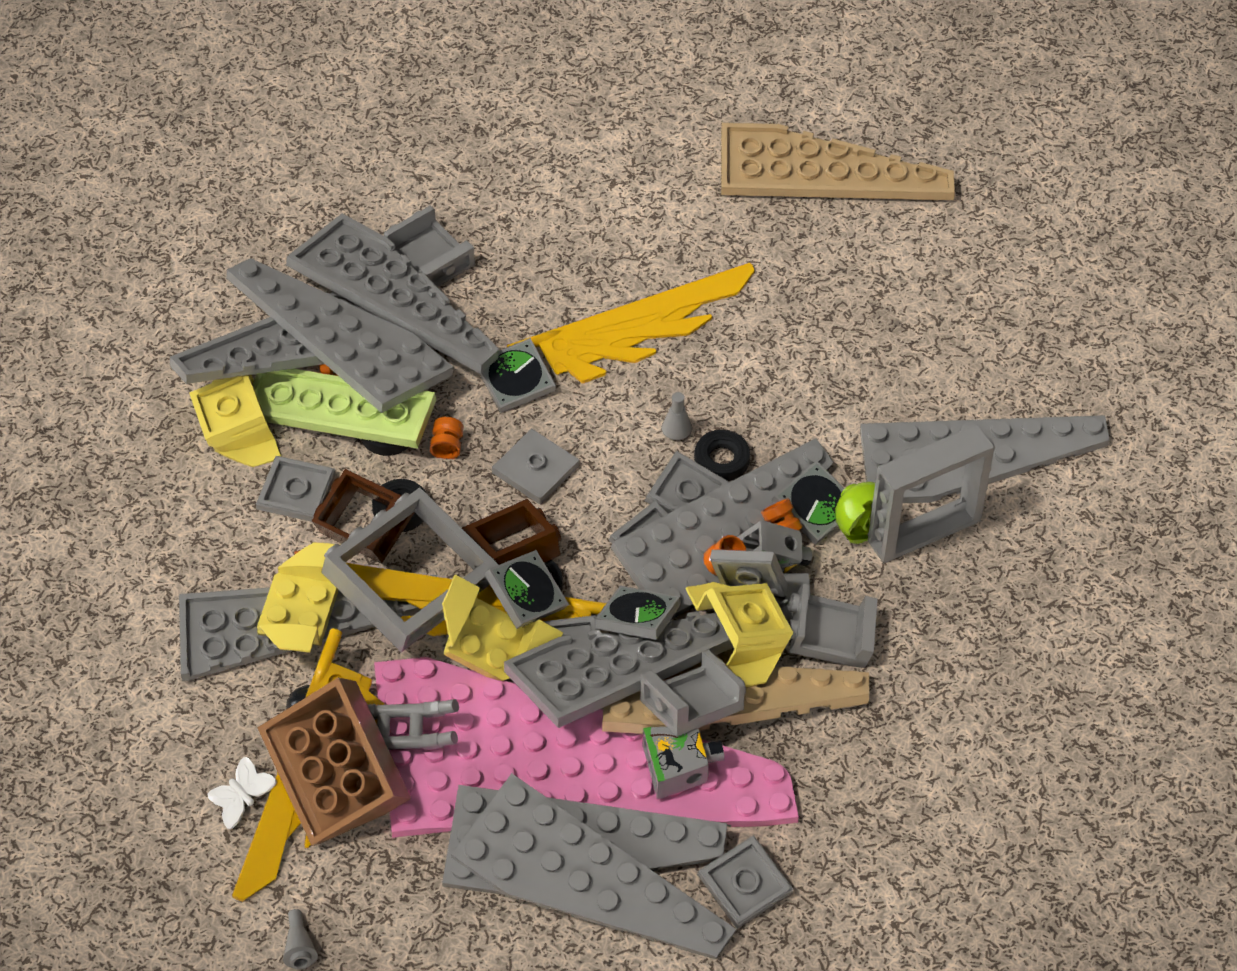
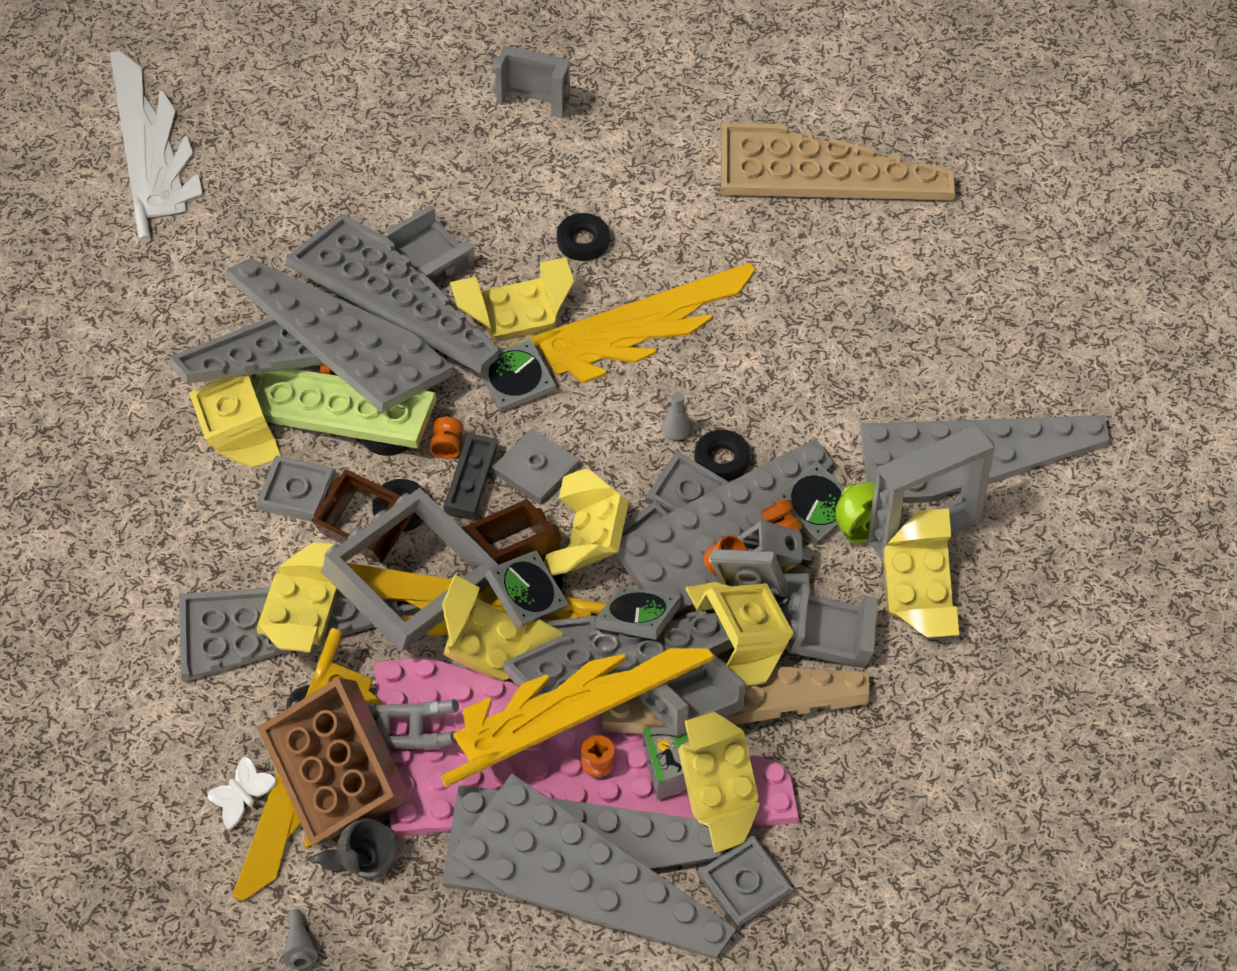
(149, 155): none -> white animal
(356, 844): none -> dark grey hair
(470, 476): none -> dark grey plate
(518, 307): none -> light yellow piece
(533, 77): none -> light grey panel
(581, 251): none -> black tyre
(581, 697): none -> yellow animal
(592, 762): none -> orange wheel
(596, 523): none -> light yellow piece
(719, 779): none -> light yellow piece
(920, 574): none -> light yellow piece

